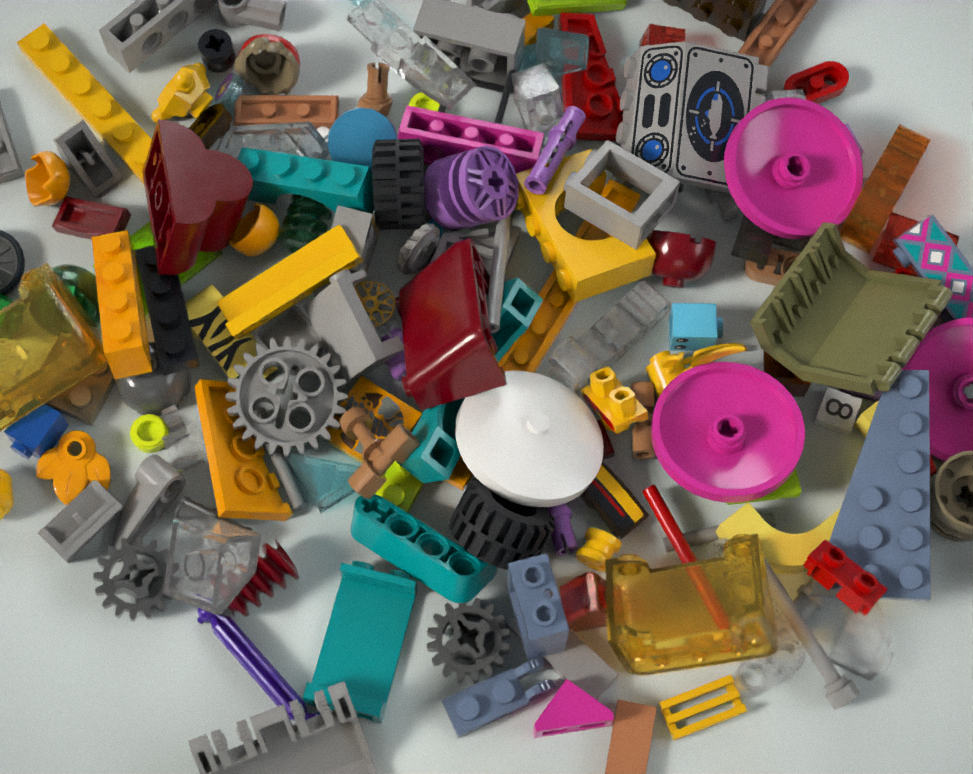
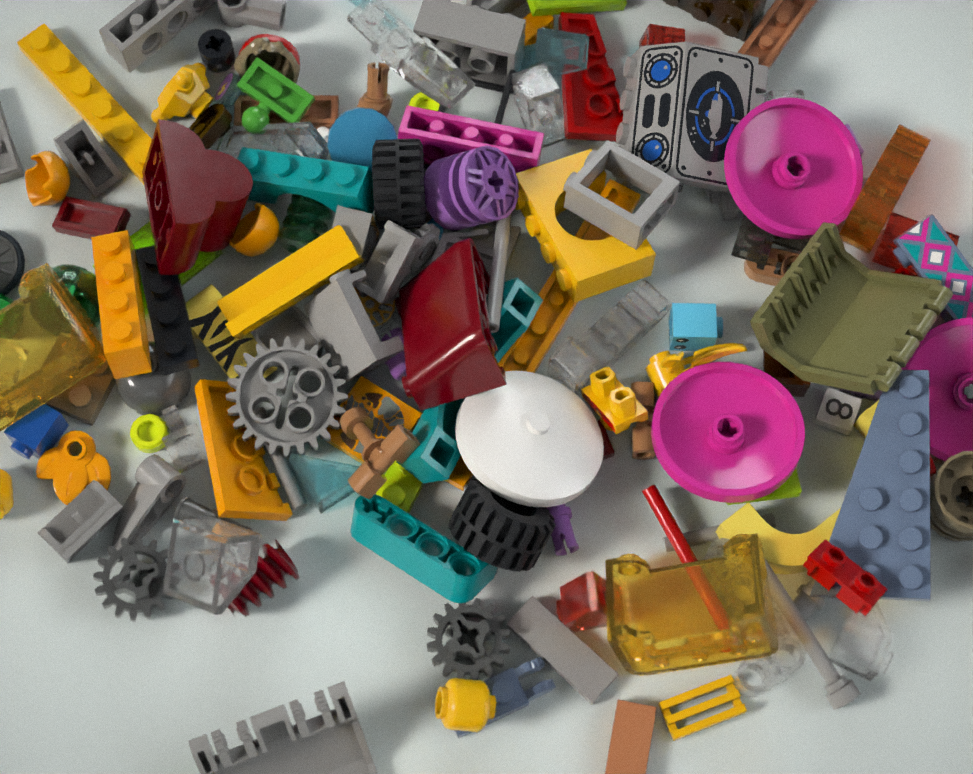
(253, 661): dark purple wheel -> none
(274, 94): none -> bright green plate
(364, 638): teal panel -> none
(390, 263): none -> light grey hinge
(464, 705): none -> yellow head
(537, 614): sand blue window -> none
(569, 124): medium lavender pin -> none
(572, 712): dark pink slope -> none
(598, 548): yellow wheel -> none
(614, 502): slope -> none
(680, 257): dark red cylinder -> none
(813, 83): red plate -> none

